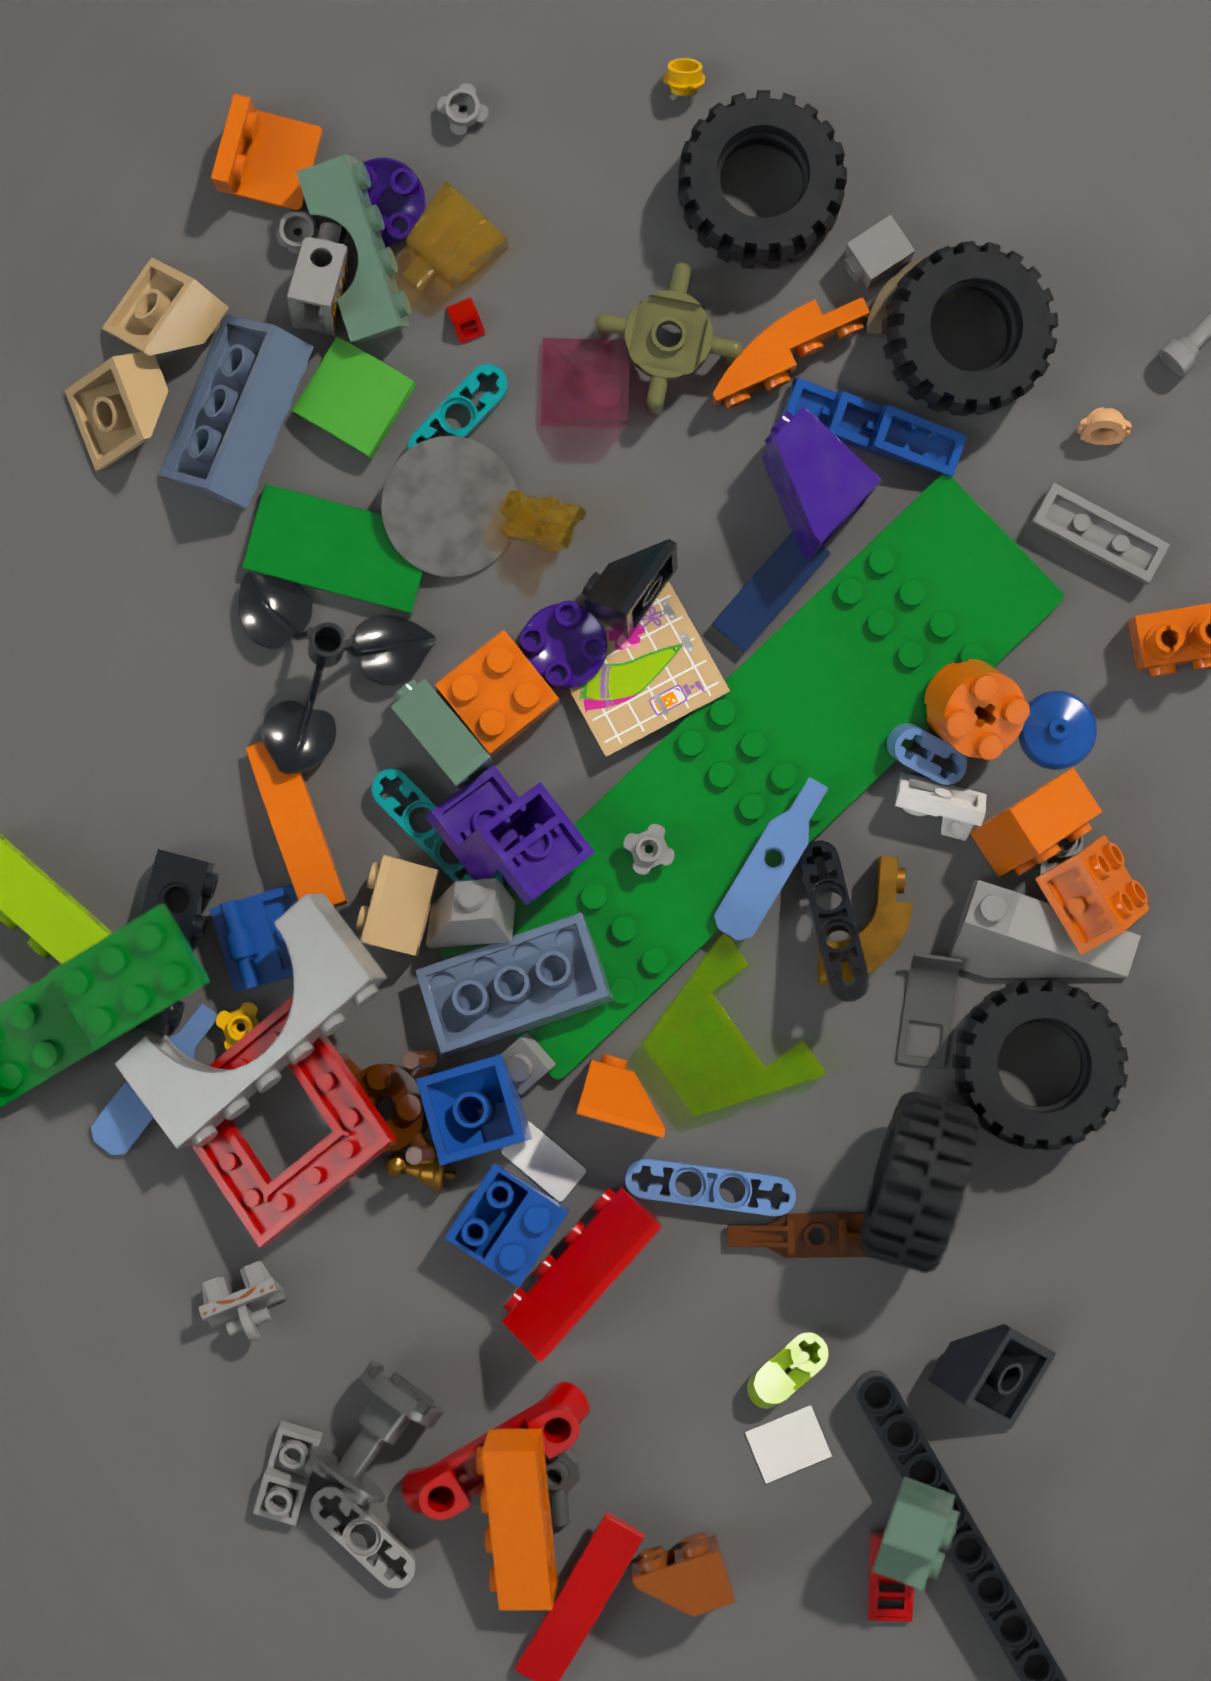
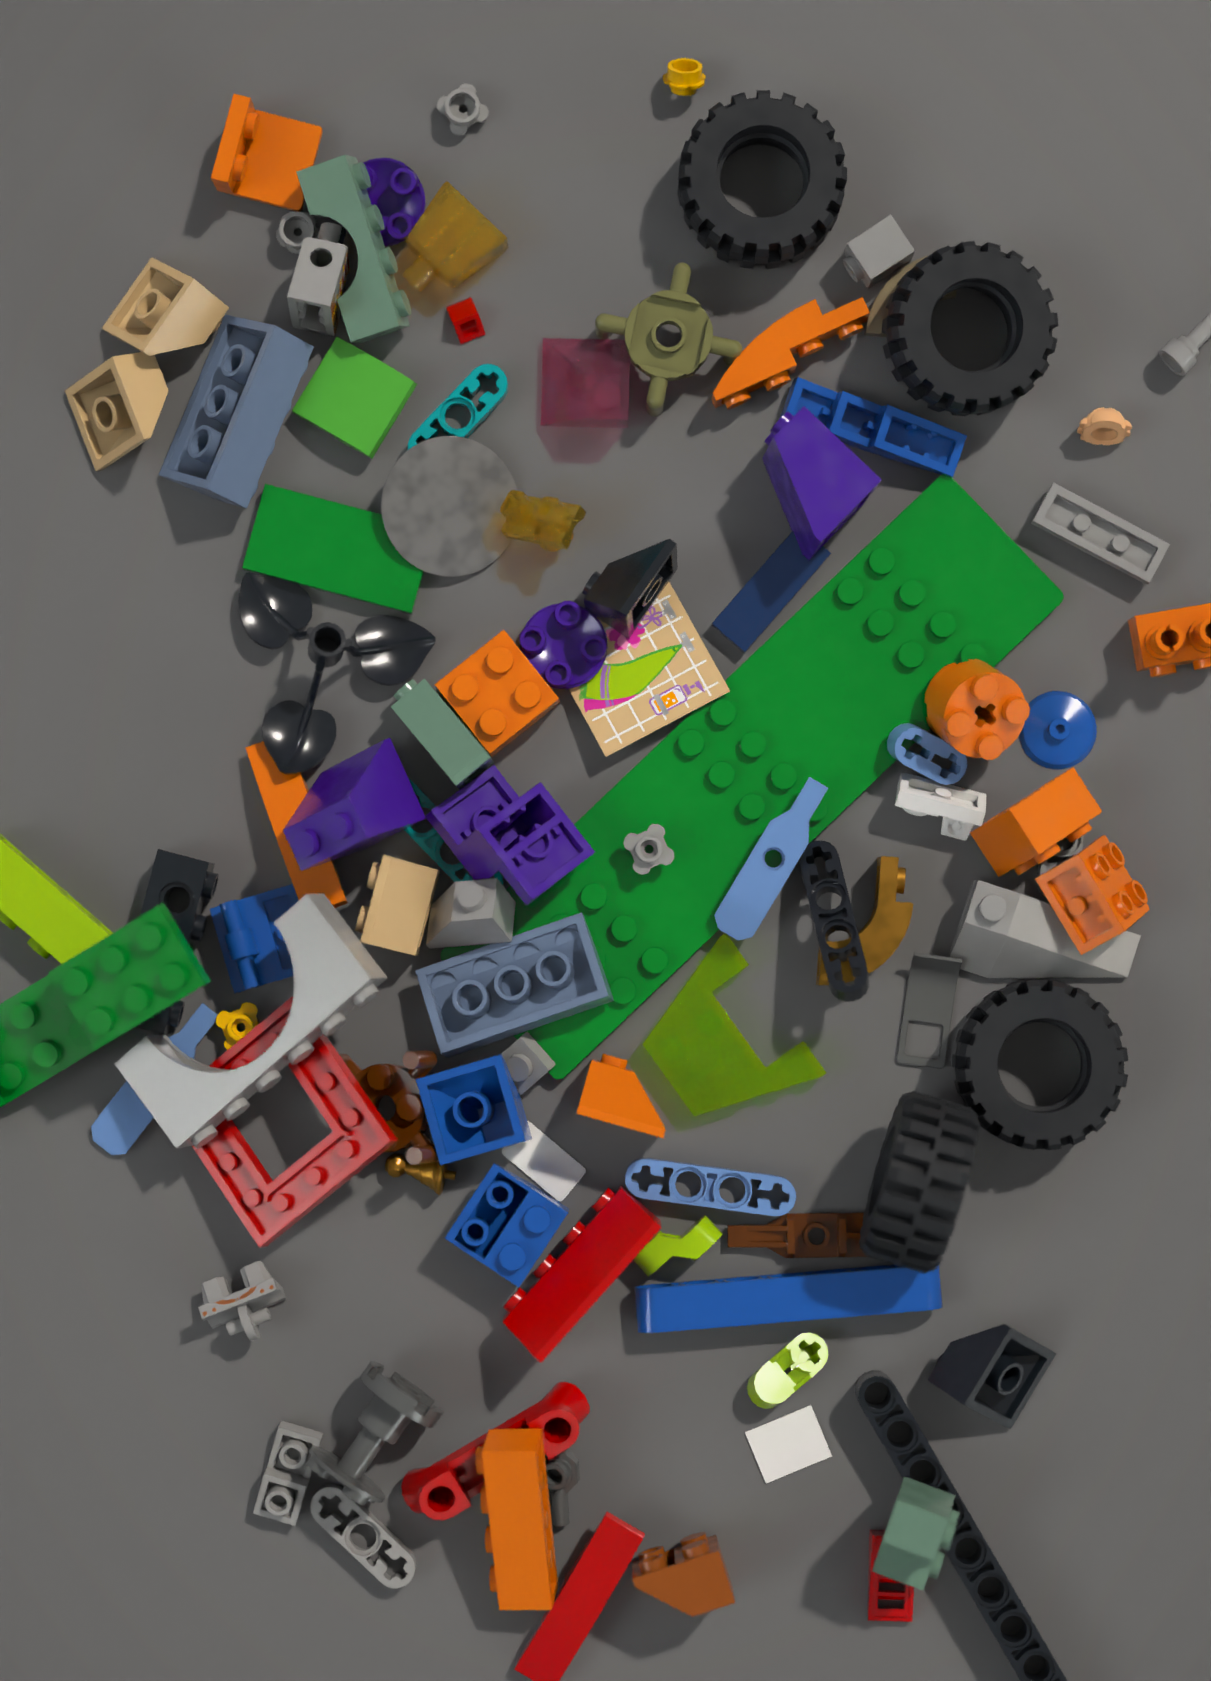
(353, 807): none -> dark purple slope
(690, 1244): none -> lime piece
(785, 1298): none -> blue beam

